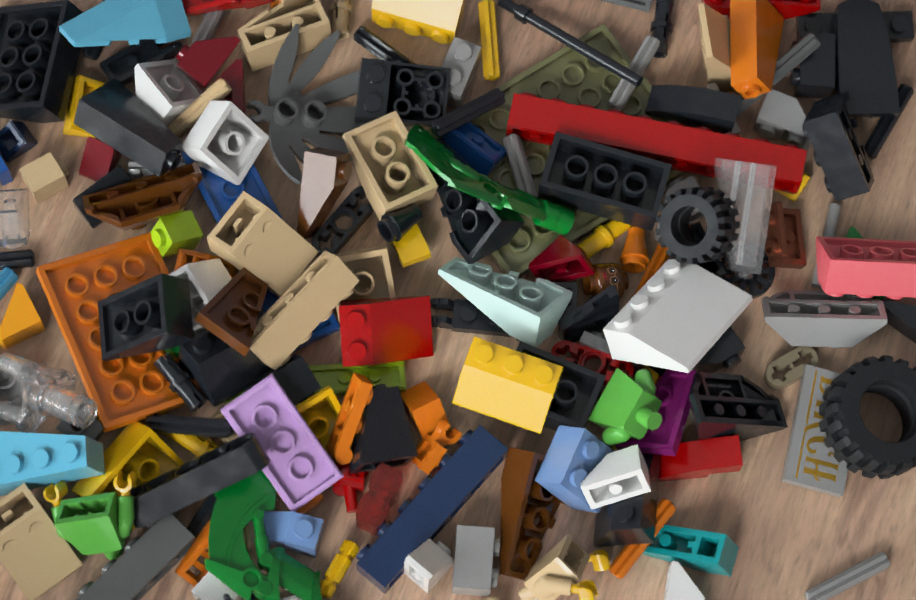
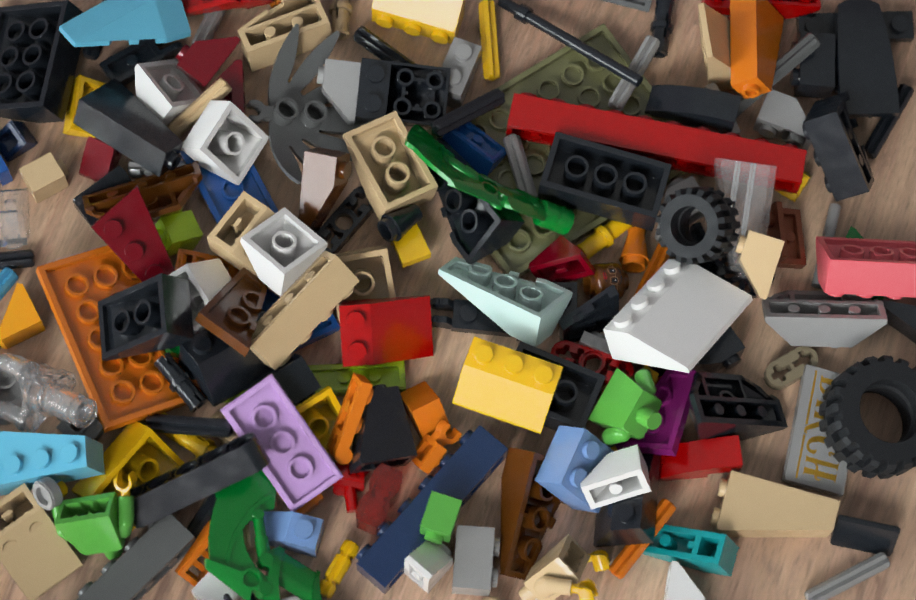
(47, 493): none -> light grey tile
(134, 237): none -> dark red wing
(282, 250): none -> white slope
(340, 86): none -> light grey slope
(440, 518): none -> bright green brick
(759, 259): none -> tan slope
(771, 509): none -> tan slope
(864, 535): none -> black slope

